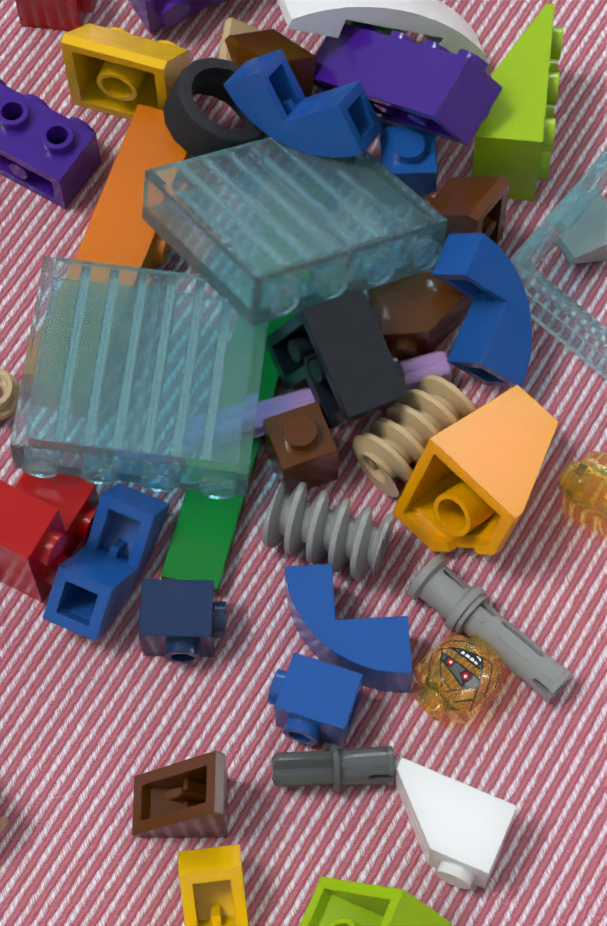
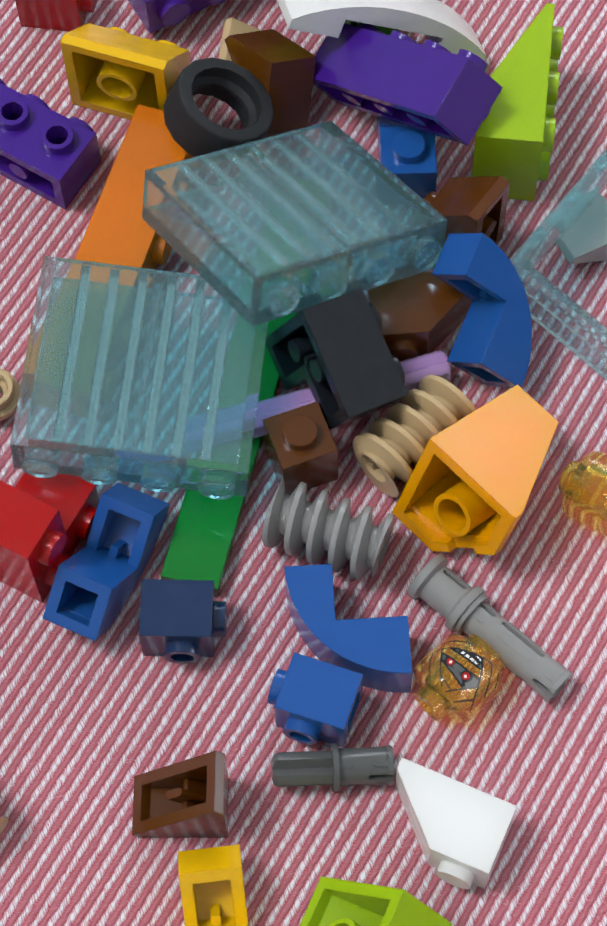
(321, 125): blue brick -> none

